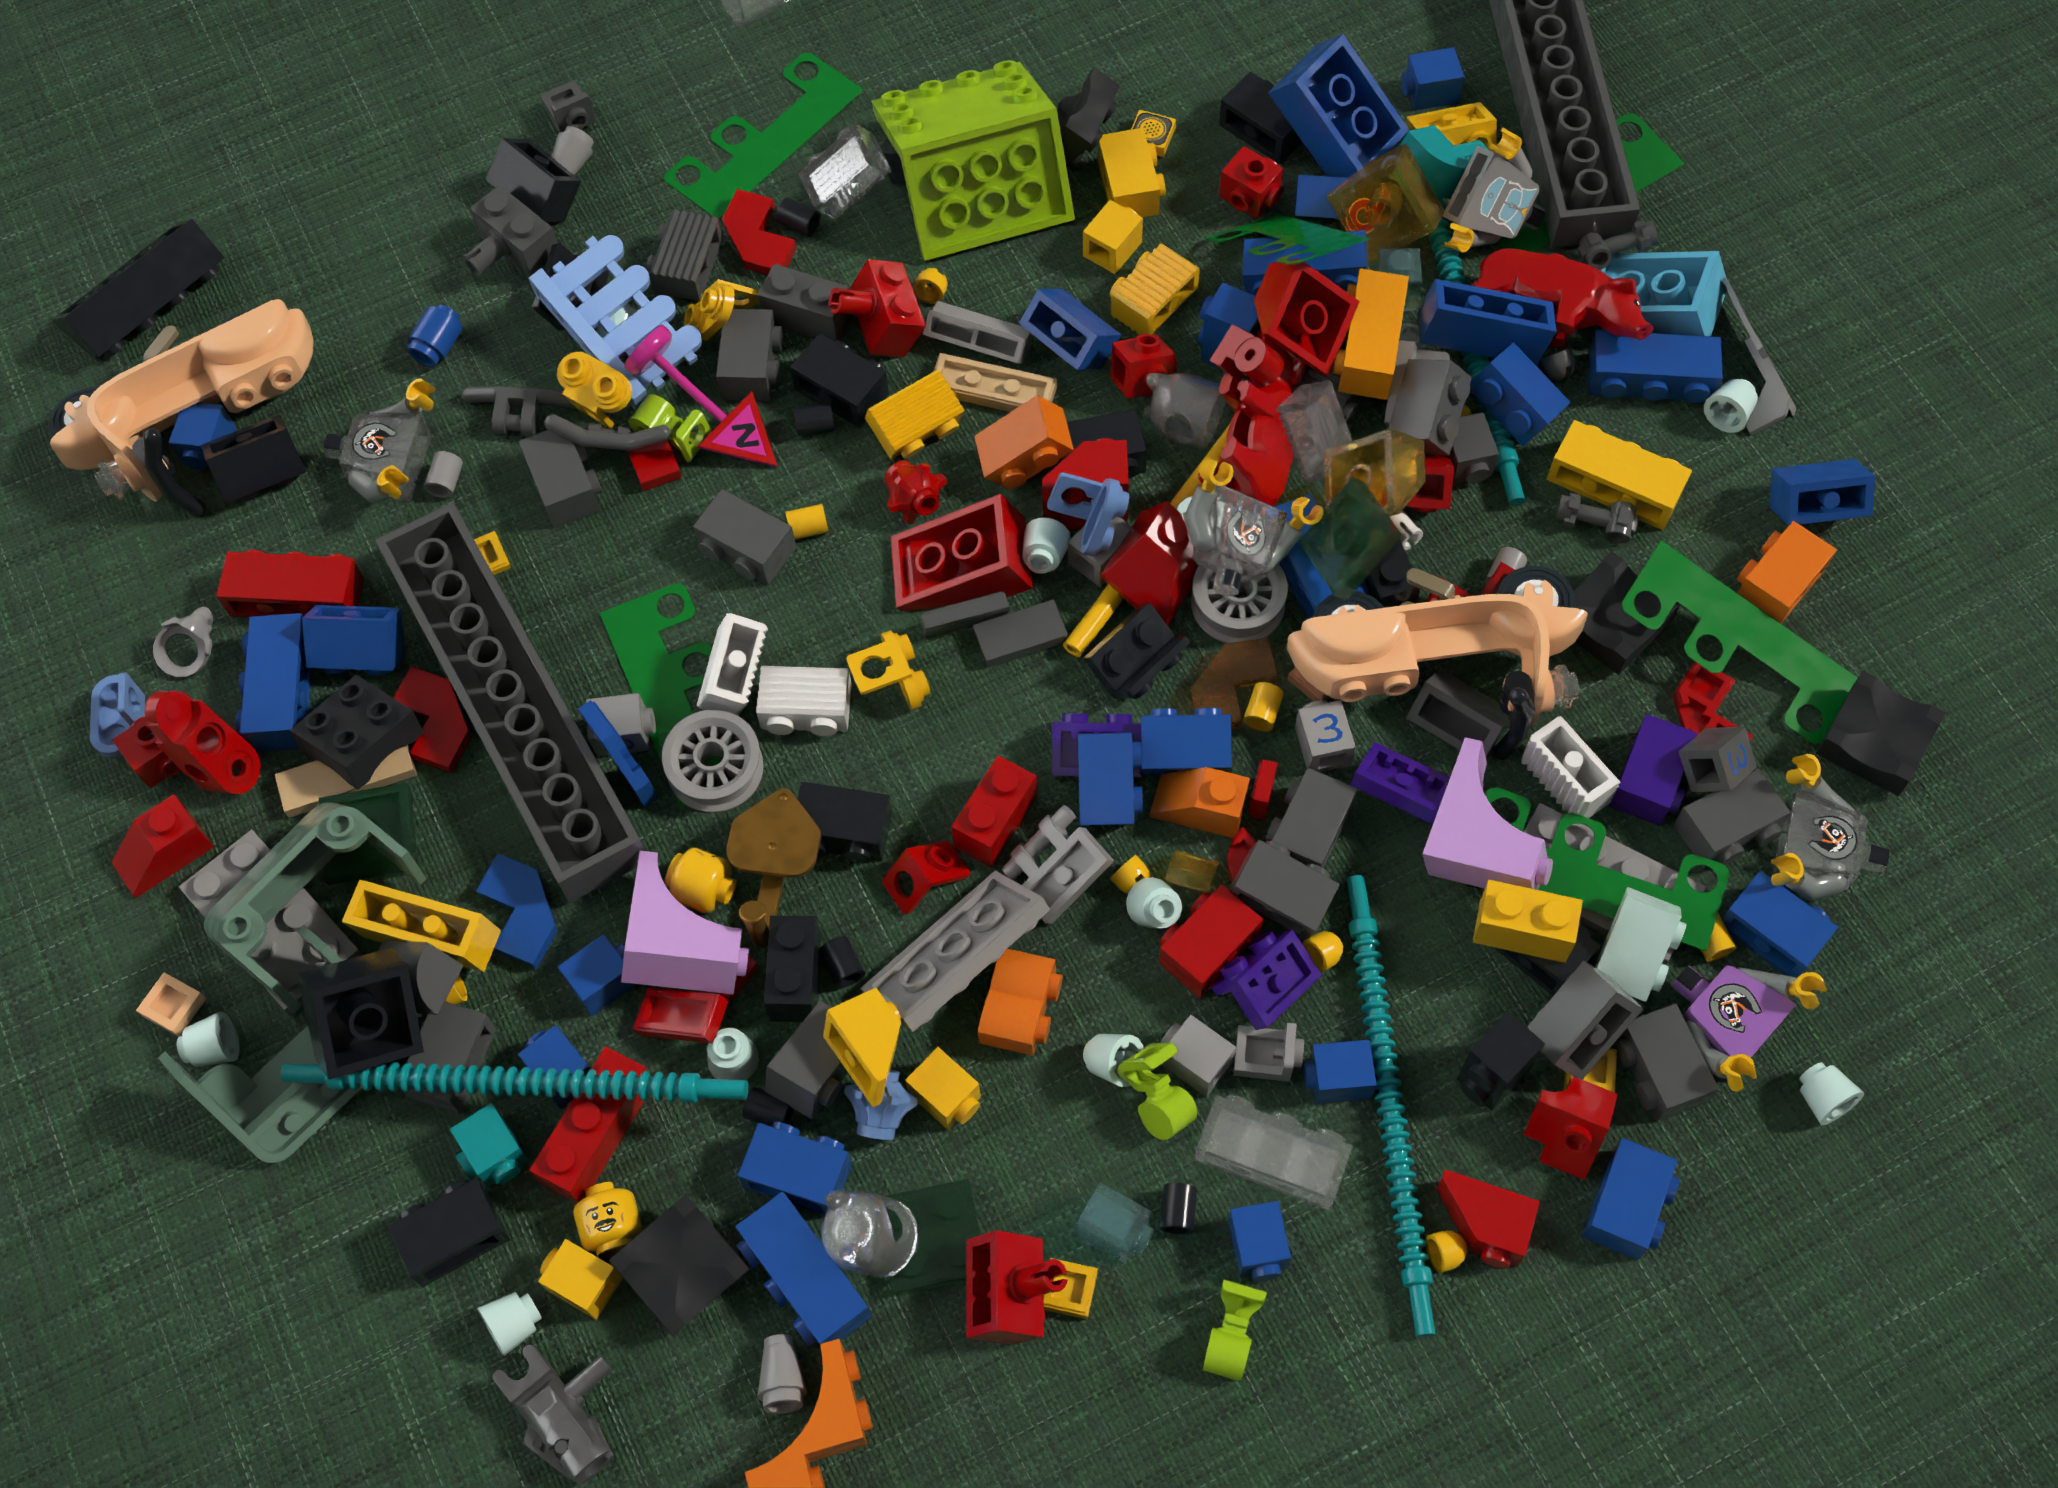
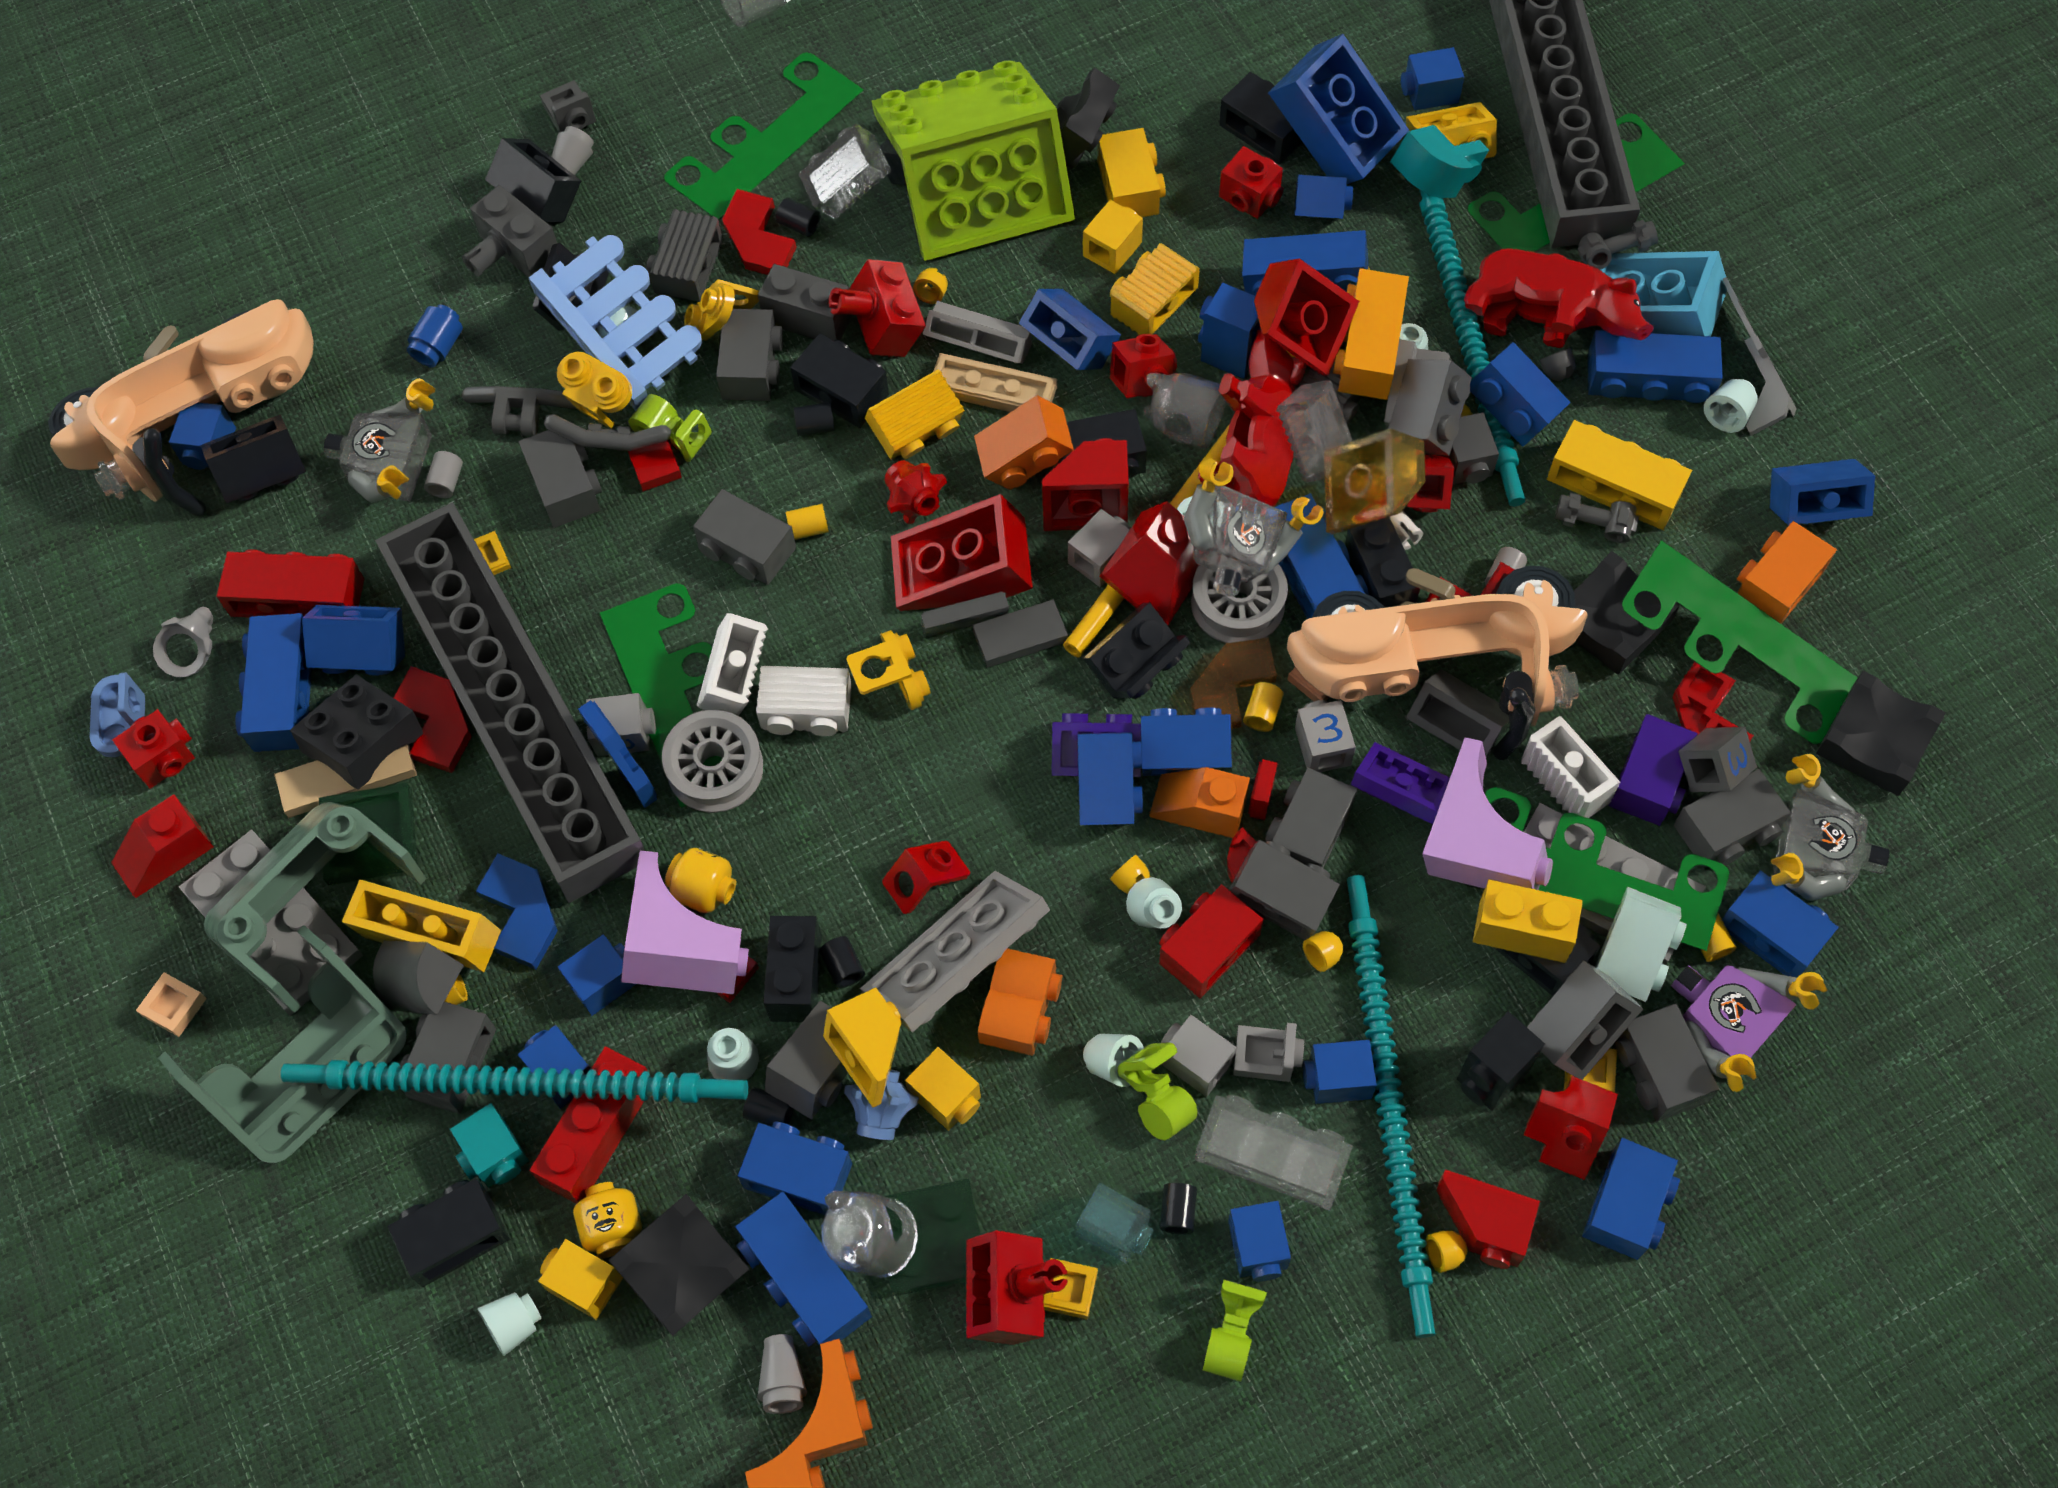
(139, 289): black slope -> none
(201, 743): red piece -> none
(209, 1041): light aqua hat -> none
(360, 1012): black brick -> none
(557, 1422): flat silver piece -> none
(680, 1015): red tile -> none
(738, 434): dark pink piece -> none
(773, 841): pearl gold piece -> none
(849, 820): black brick -> none
(994, 811): red brick -> none
(1044, 544): light aqua hat -> none
(1067, 871): light grey plate -> none
(1106, 504): medium blue bracket -> none
(1157, 129): tile -> none
(1192, 871): clear yellow tile -> none
(1249, 356): red leg -> none
(1268, 976): dark purple bracket -> none
(1295, 232): green piece -> none
(1350, 538): clear green plate -> none
(1388, 201): clear yellow slope -> none
(1405, 263): clear light blue brick -> none
(1485, 320): blue brick -> none
(1494, 196): light grey torso -> none
(1829, 1092): light aqua hat -> none

